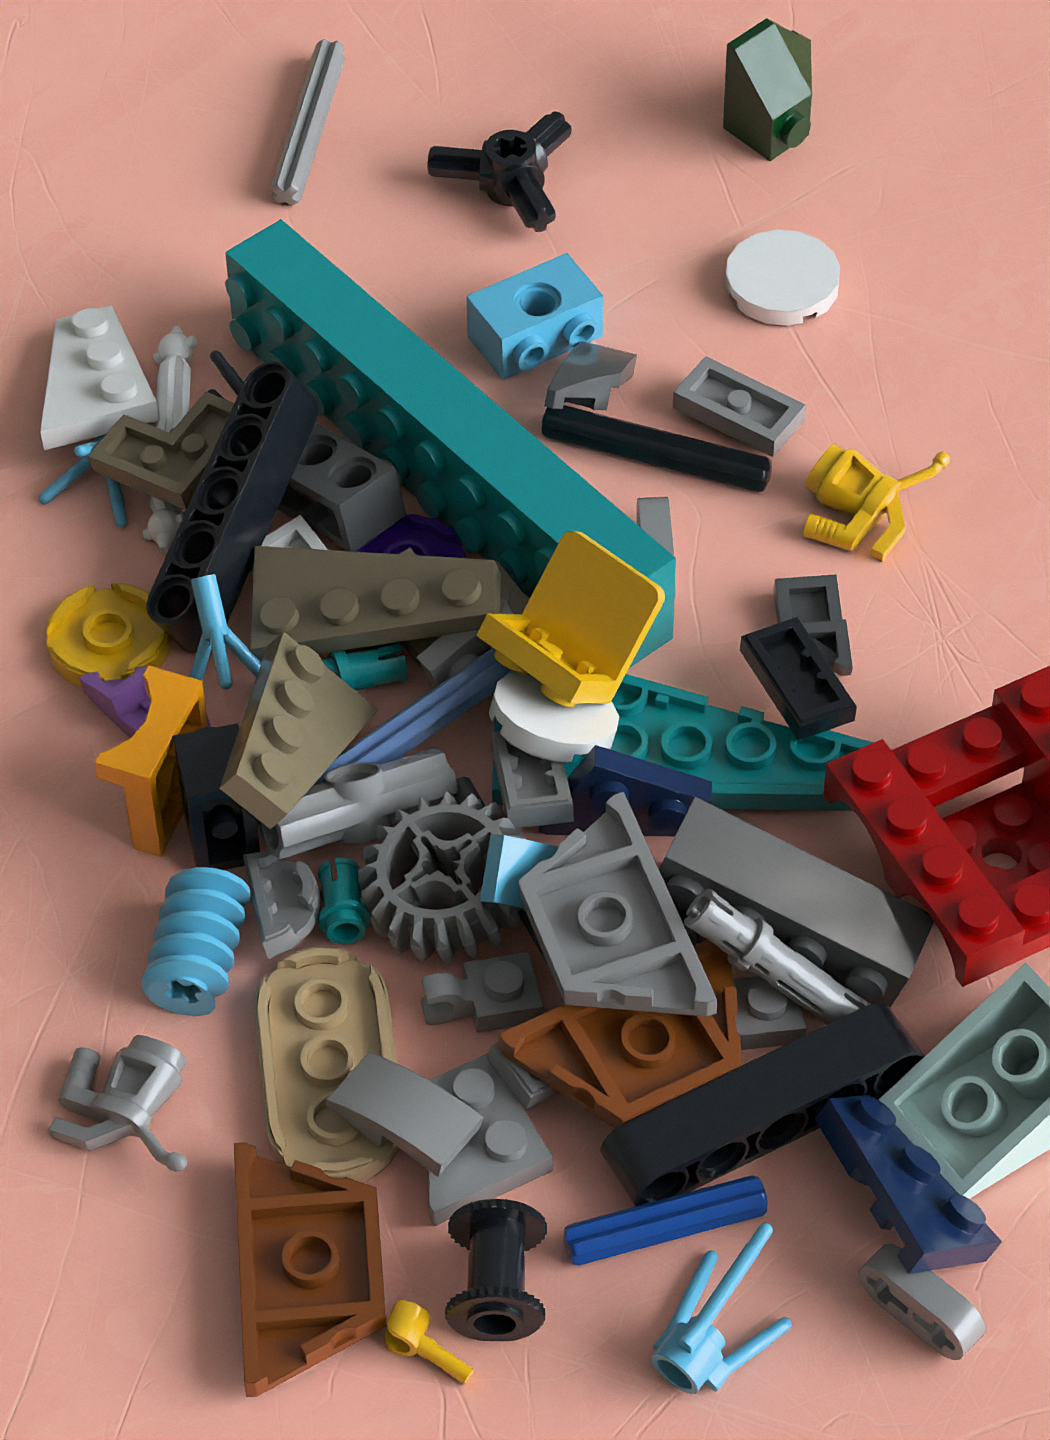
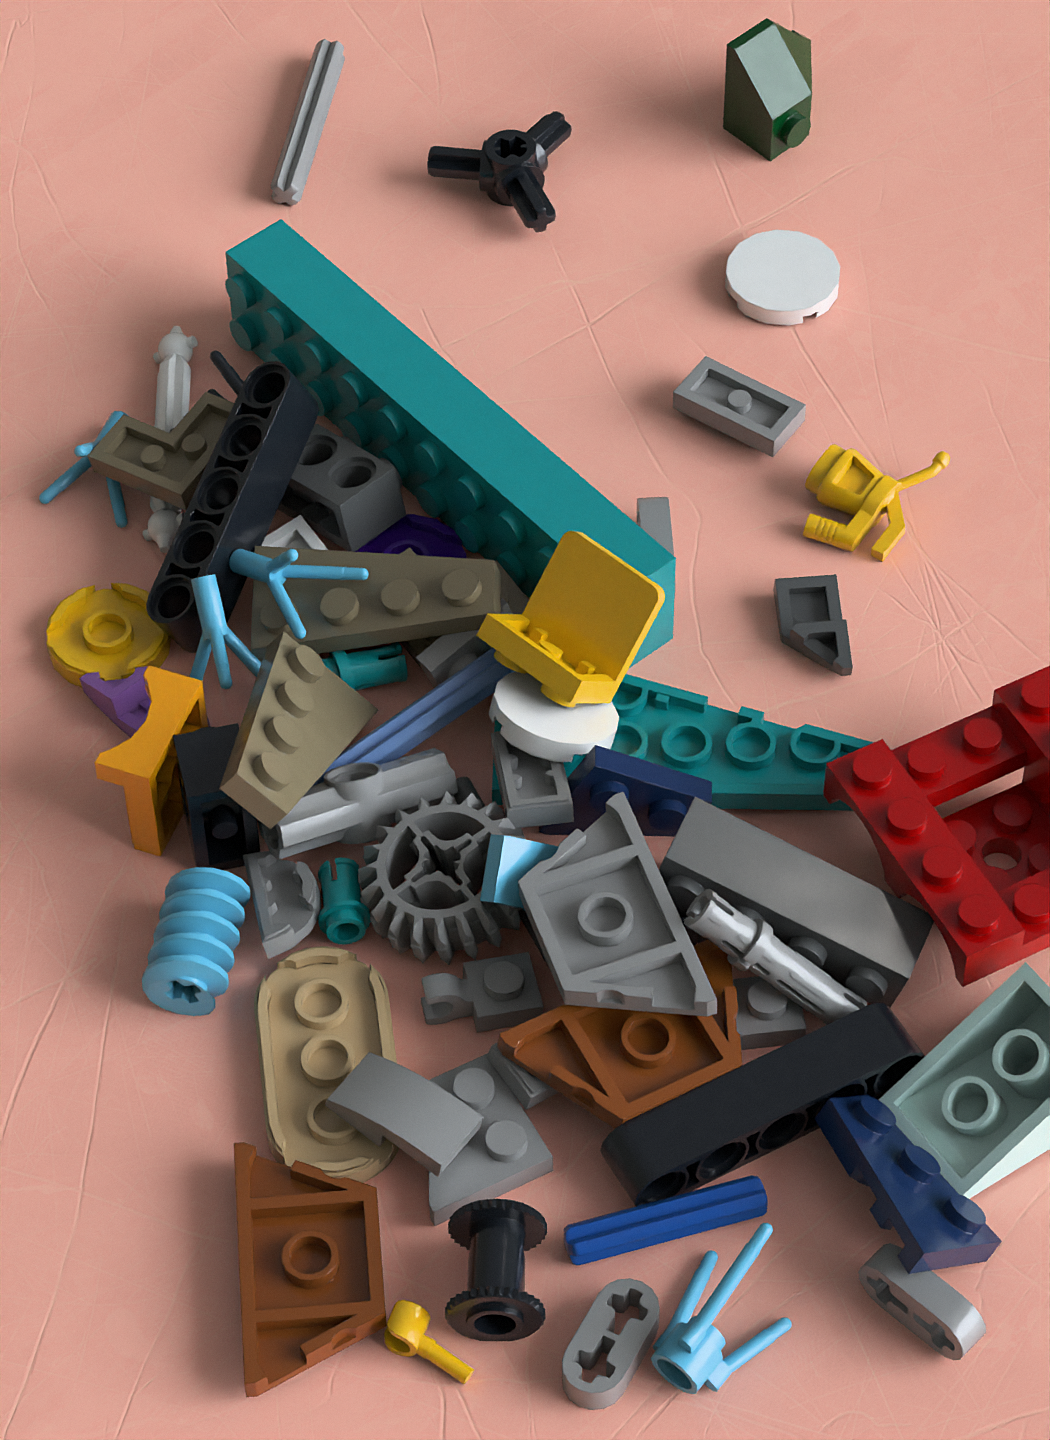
(92, 380): white wing -> none
(135, 1089): light grey piece -> none
(276, 572): none -> medium azure plant
(534, 316): medium azure brick -> none
(589, 375): dark grey slope -> none
(622, 1350): none -> light grey beam
(657, 447): black axle -> none
(798, 678): black plate -> none

